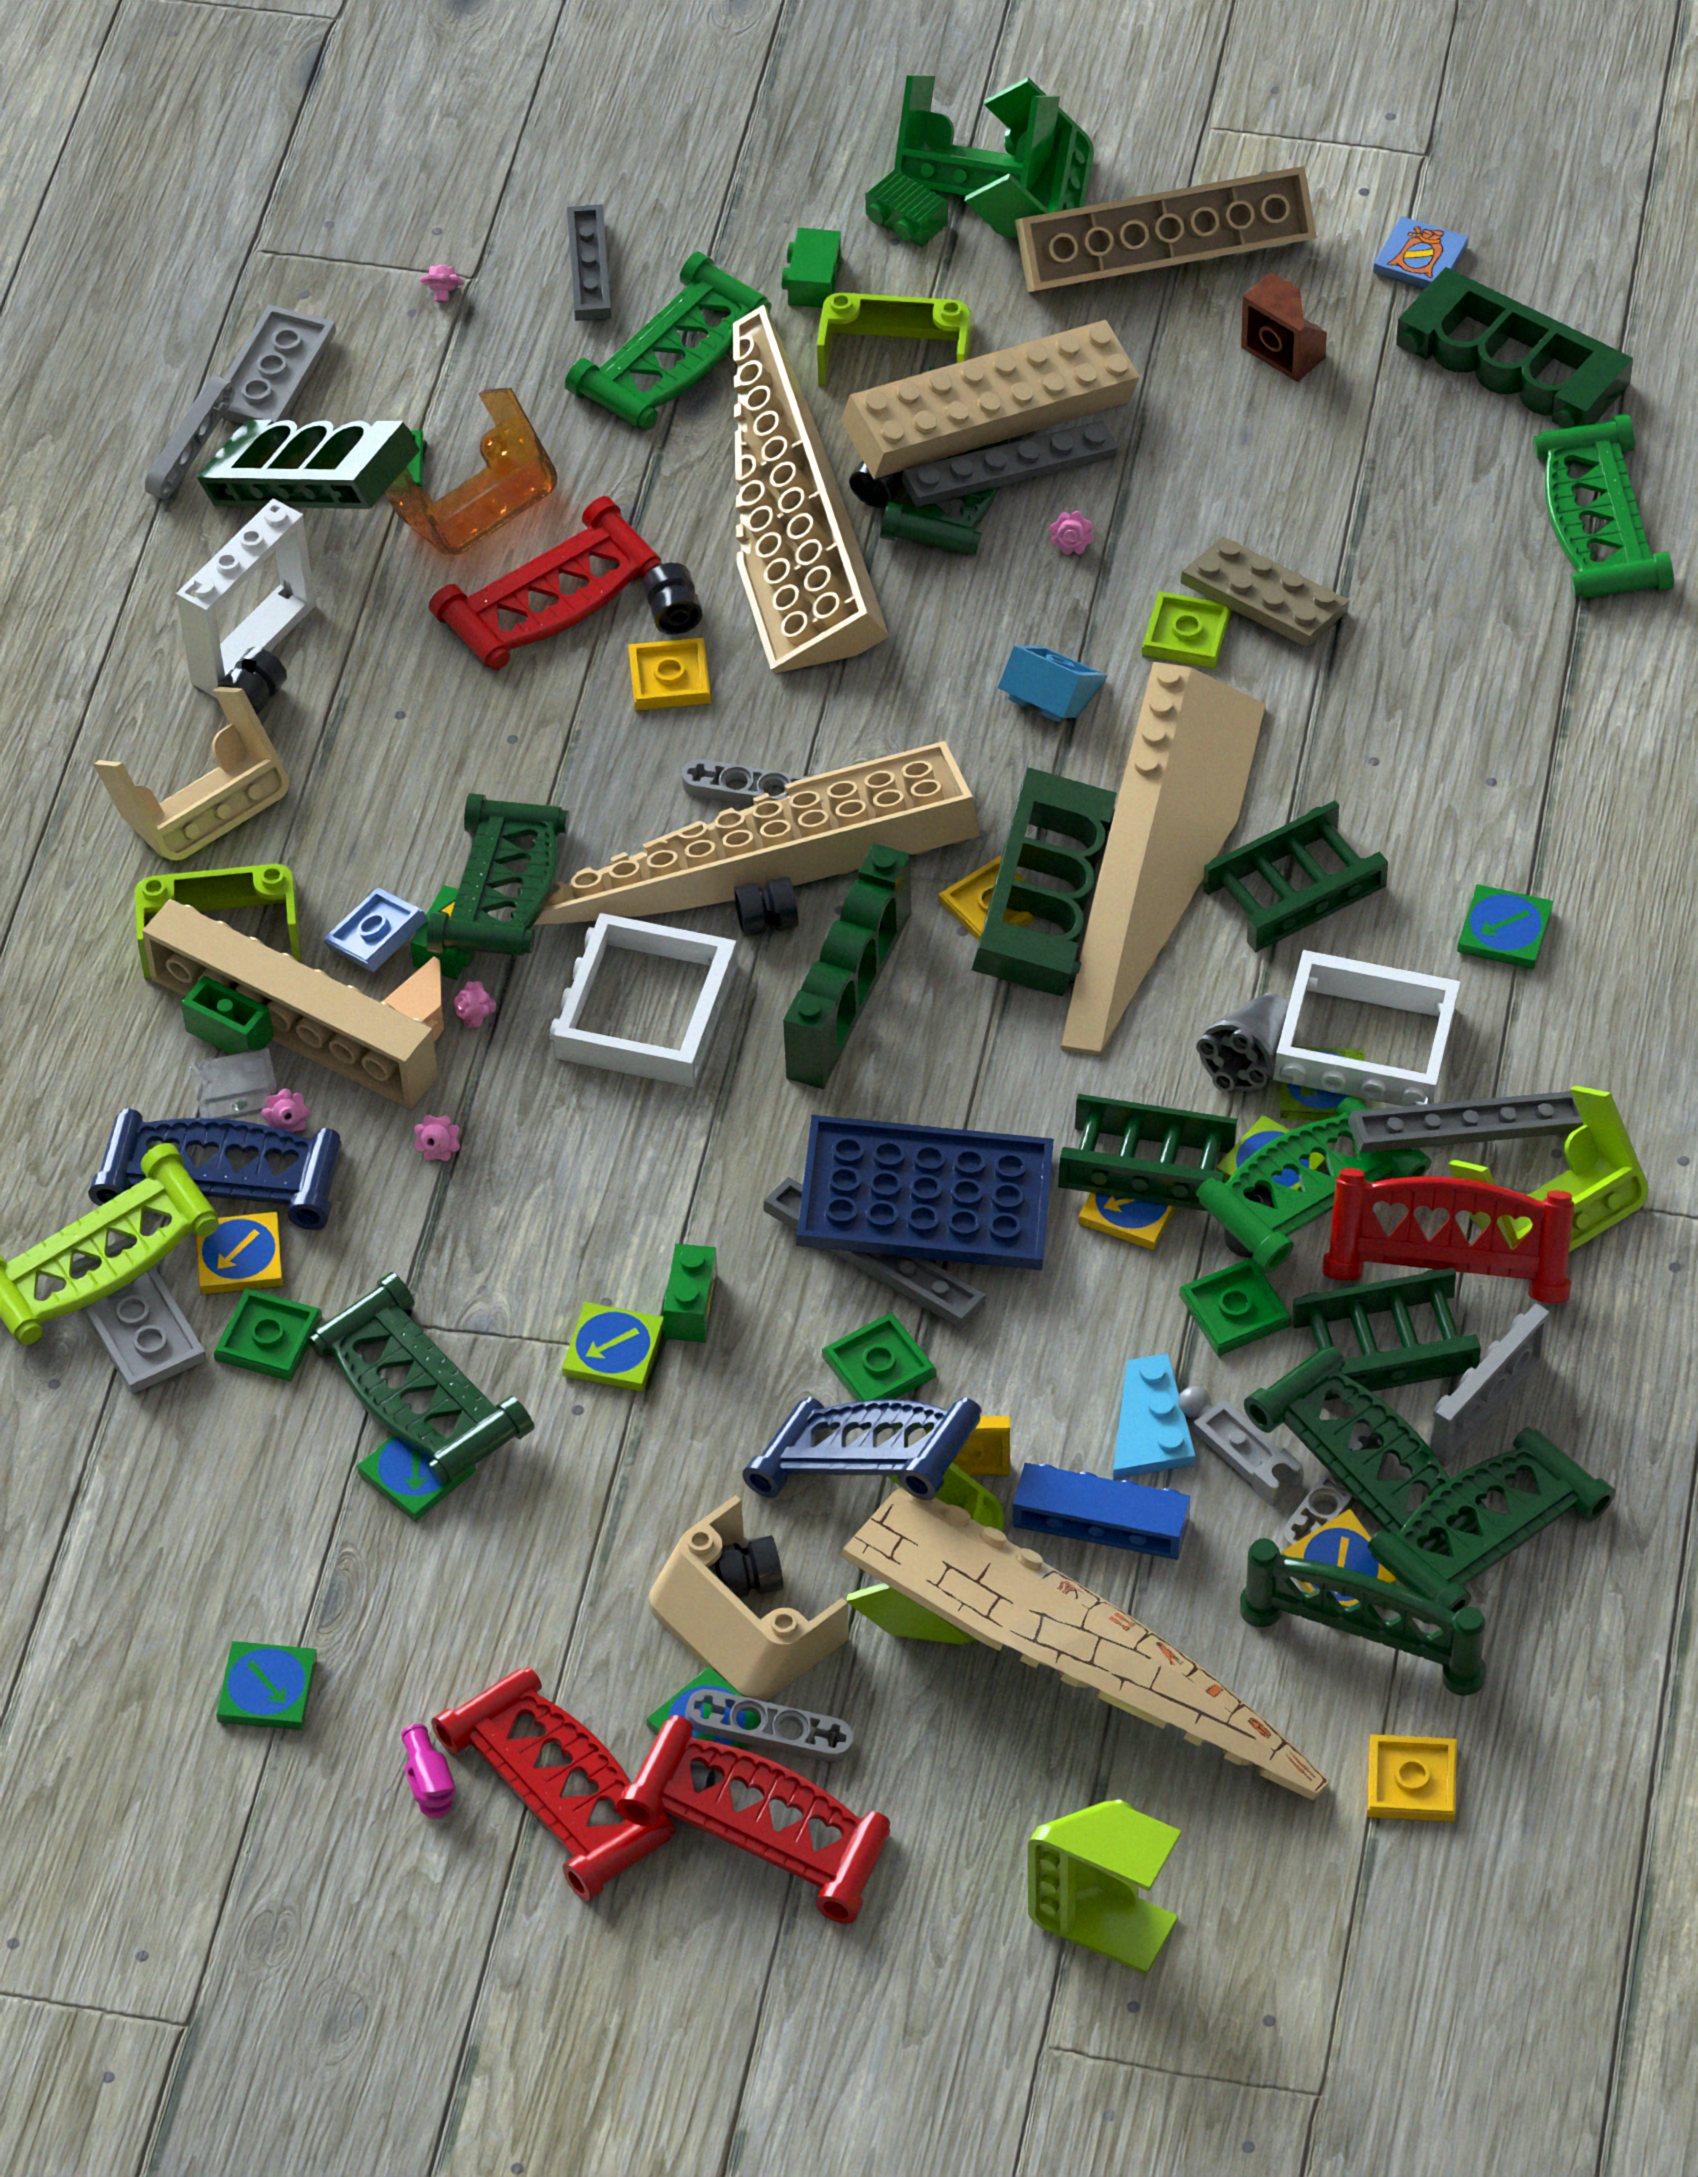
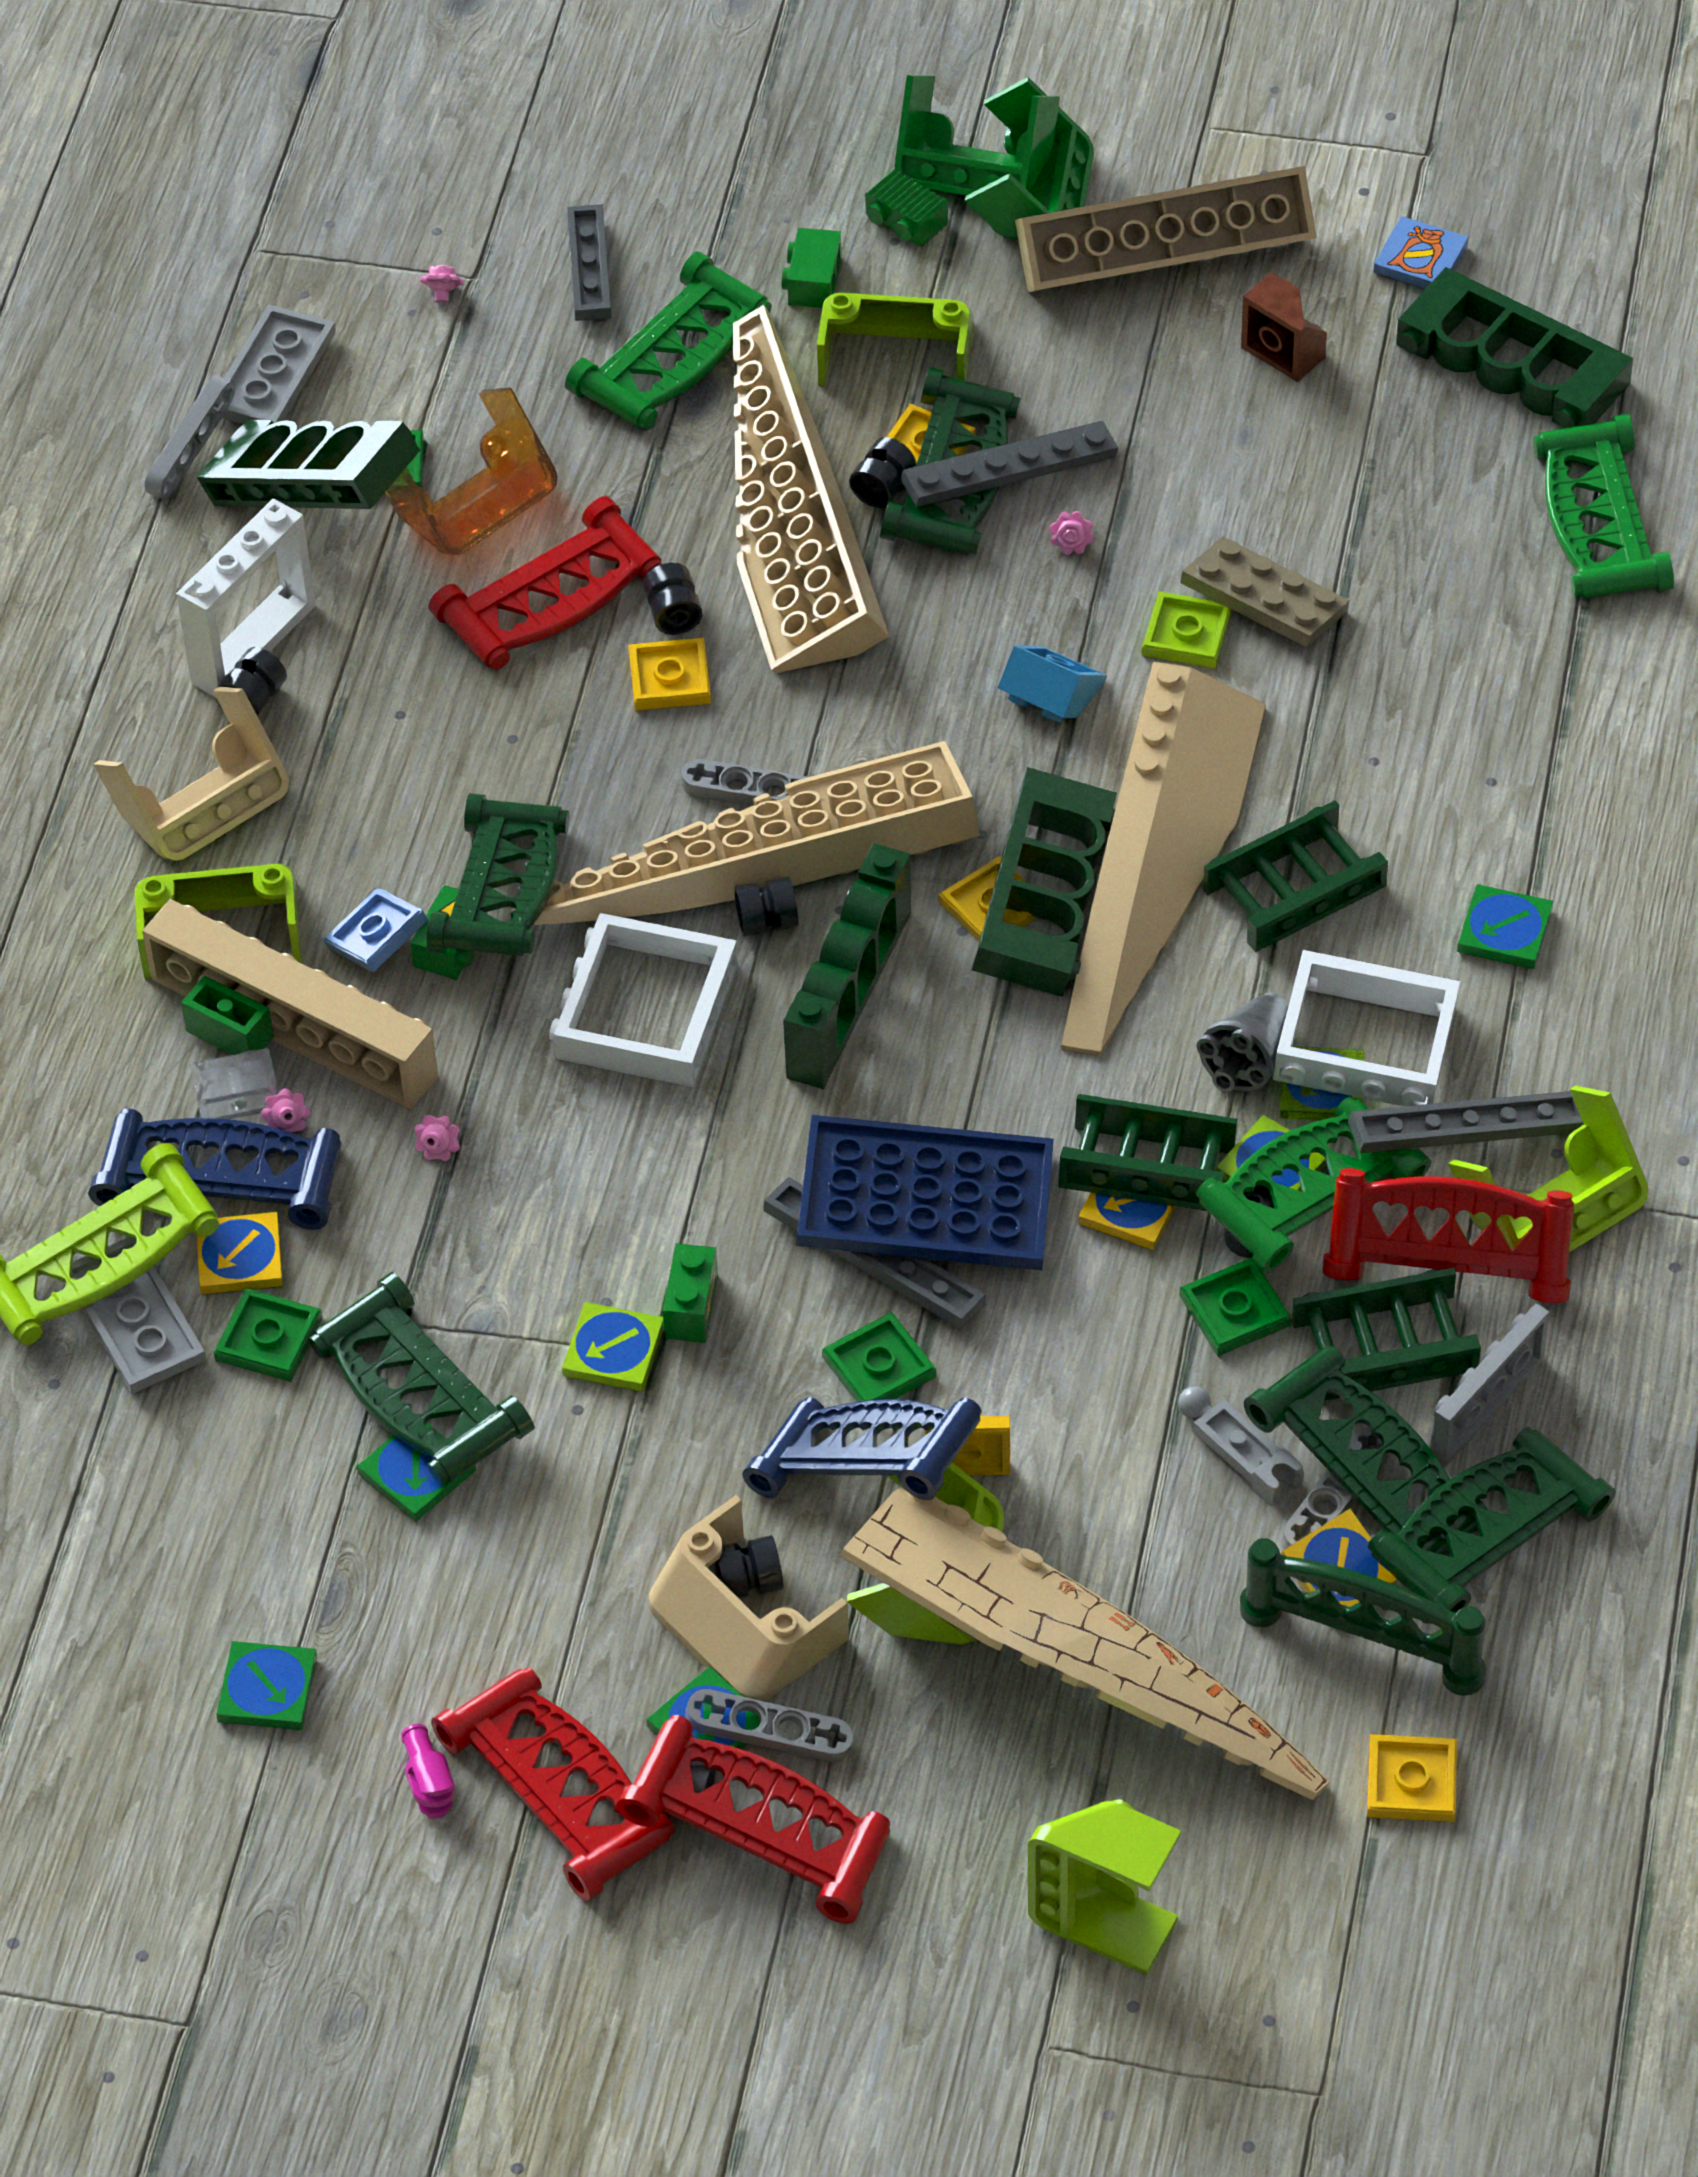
(422, 996): light nougat slope -> none
(473, 1004): bright pink plant -> none
(989, 399): tan brick -> none
(1101, 1510): blue brick -> none
(1151, 1424): medium azure wing -> none

